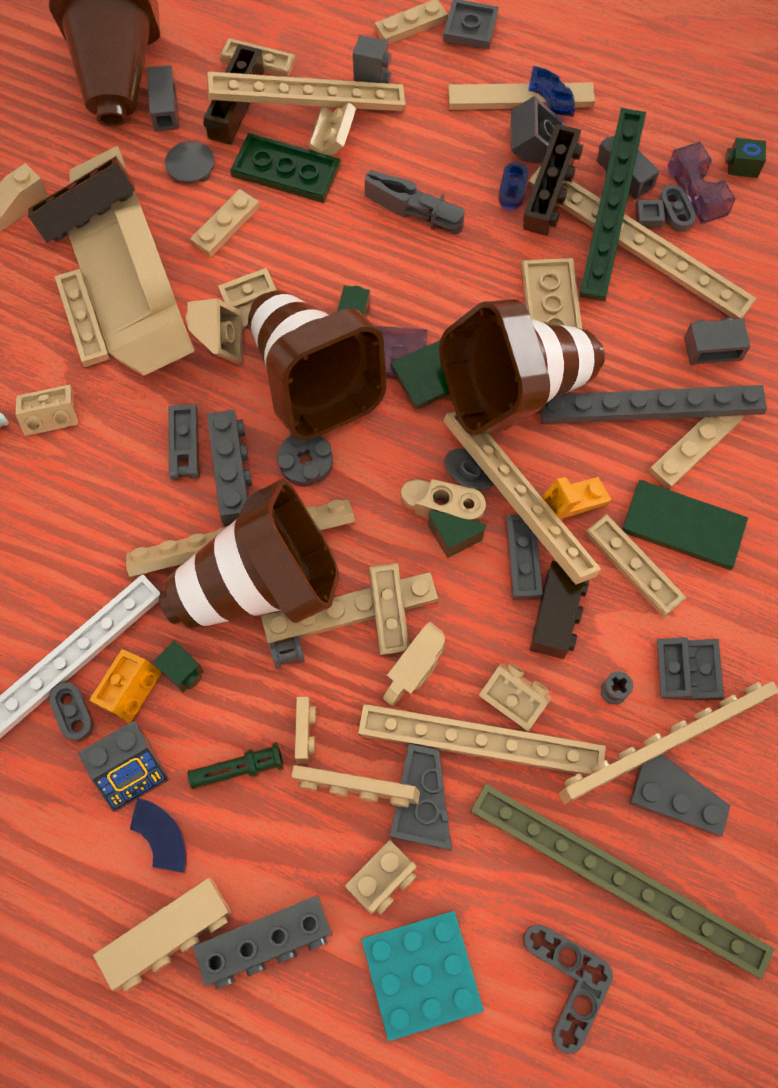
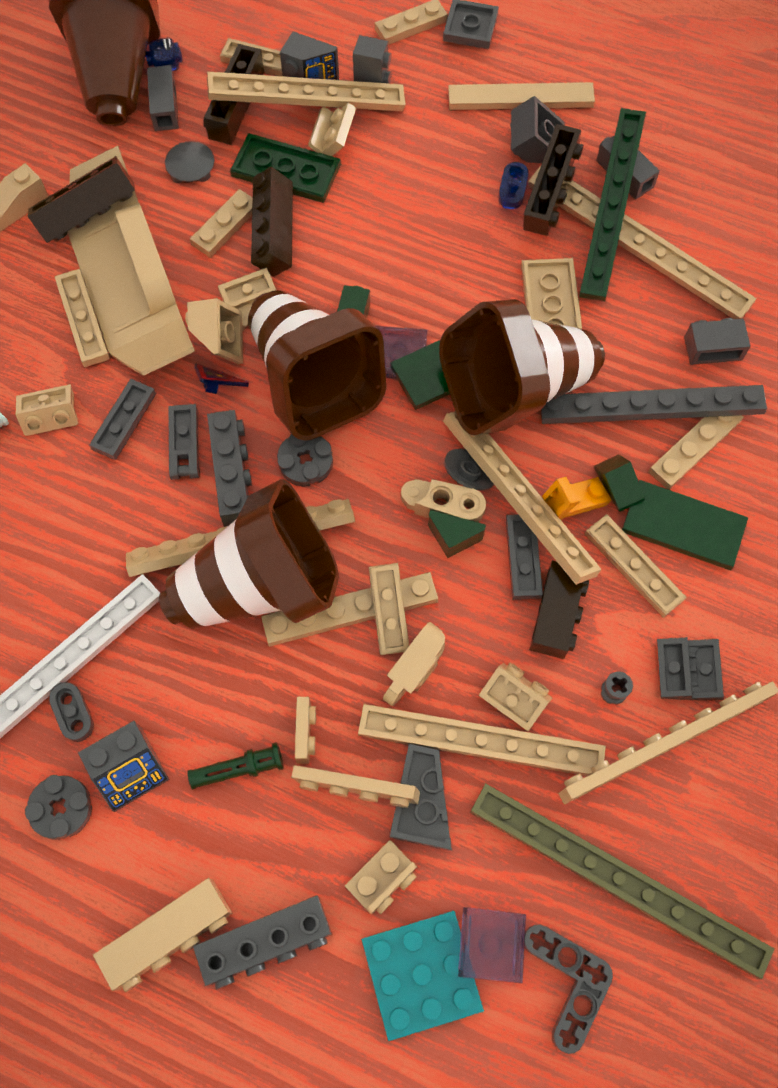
(52, 790): none -> dark grey plate
(122, 419): none -> dark grey plate
(125, 685): light orange bracket -> none
(162, 834): clear blue tile -> none
(164, 53): none -> clear blue head
(179, 667): dark green brick -> none
(214, 378): none -> clear blue piece
(272, 221): none -> dark brown brick
(277, 649): dark grey bush -> none
(309, 58): none -> dark grey slope
(404, 199): dark grey arm -> none
(492, 945): none -> tile
(553, 91): clear blue tile -> none
(620, 482): none -> dark green slope
(650, 213): dark grey plate -> none
(678, 796): dark grey wing -> none
(680, 212): dark grey plate -> none
(708, 199): arch -> none
(746, 157): dark green brick -> none

